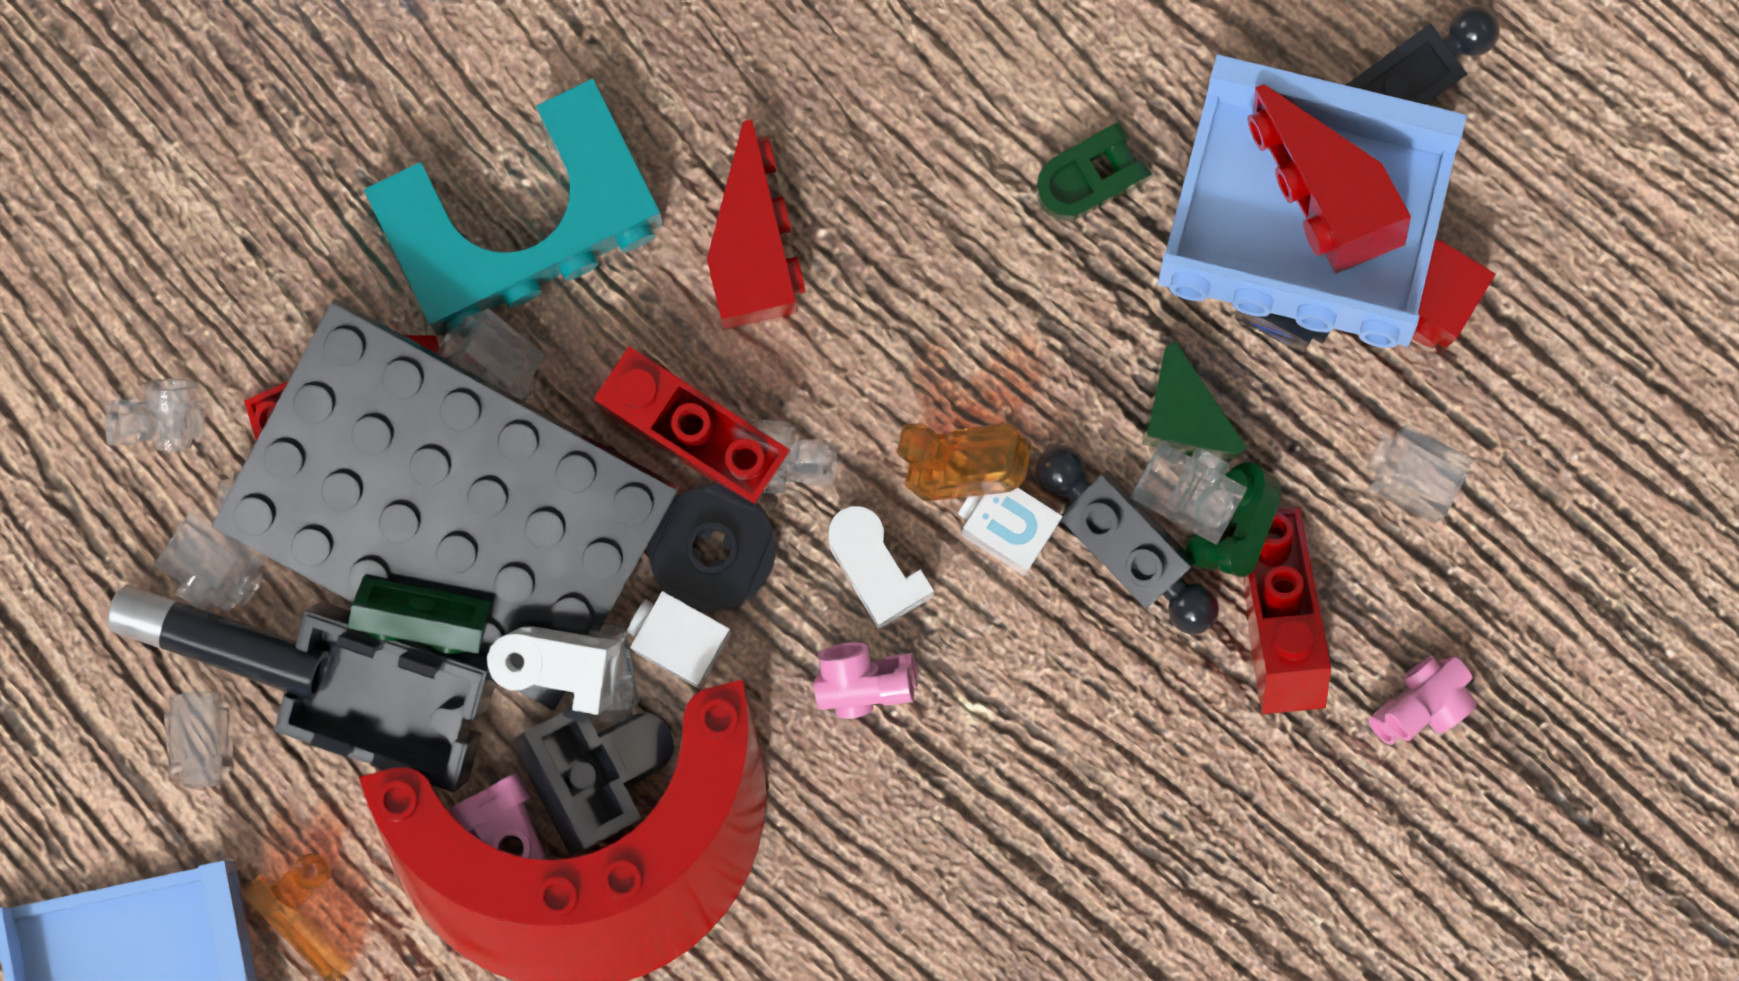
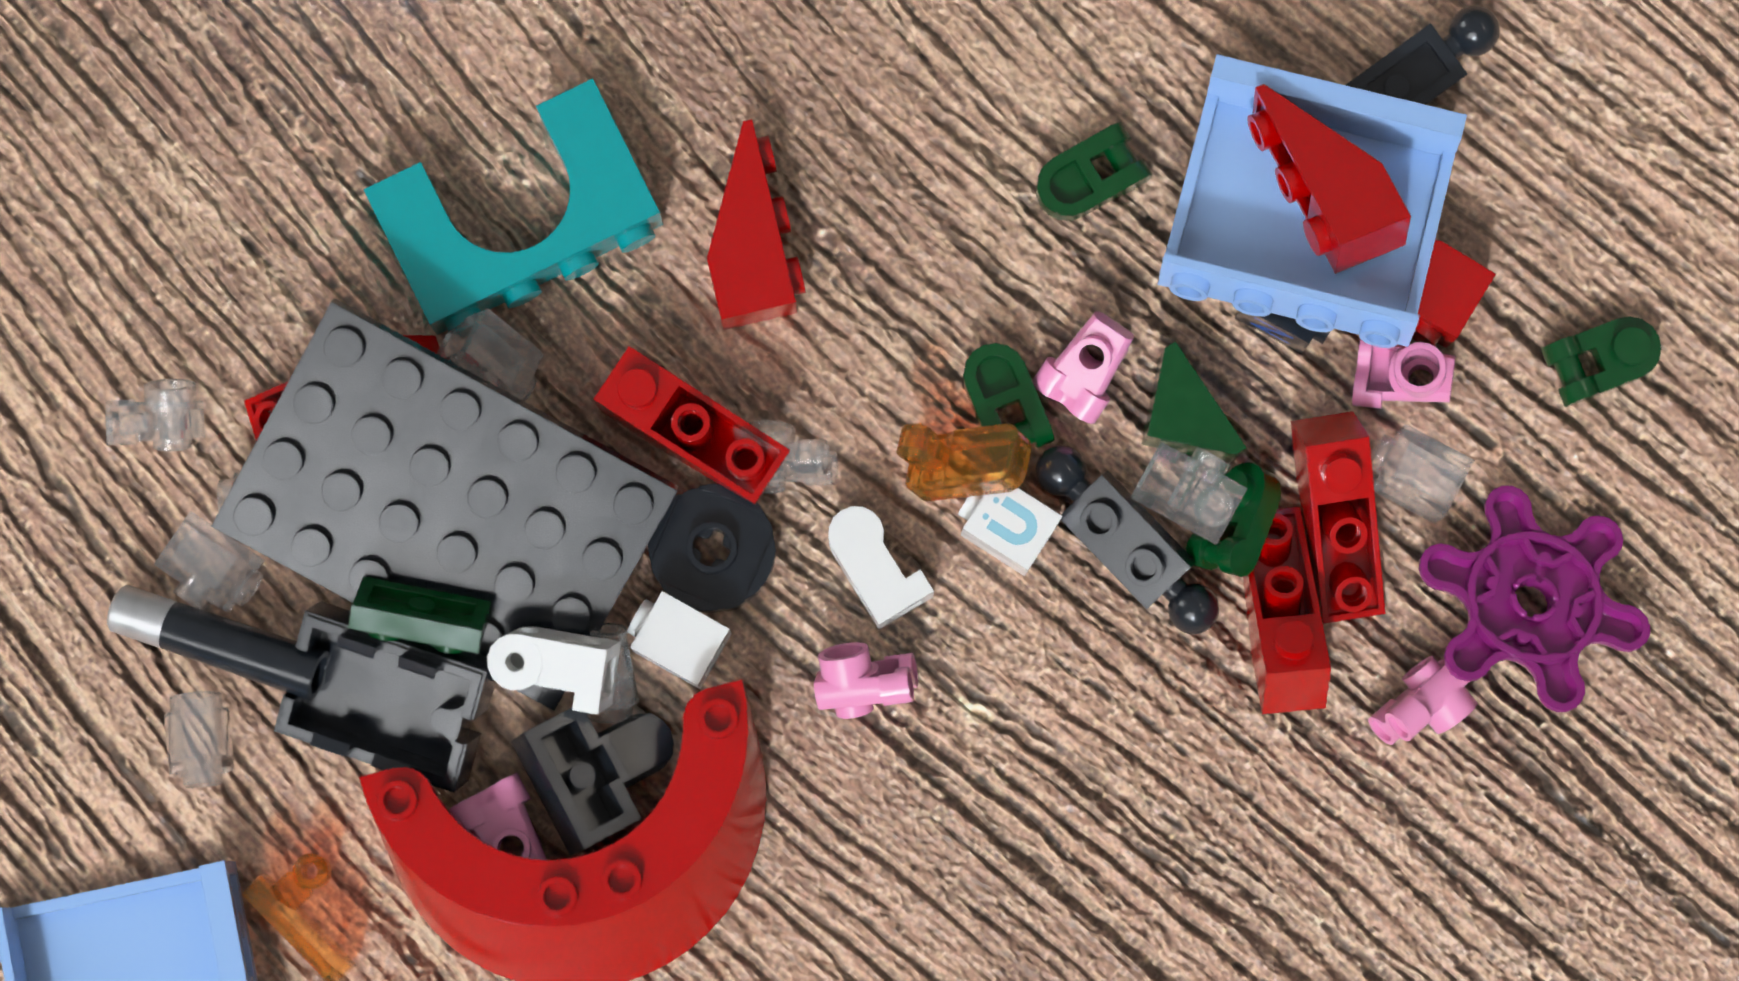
(999, 378): none -> dark green plate
(1077, 377): none -> bright pink plate
(1339, 514): none -> red slope
(1385, 374): none -> bright pink plate
(1559, 567): none -> magenta plate
(1622, 352): none -> dark green plate

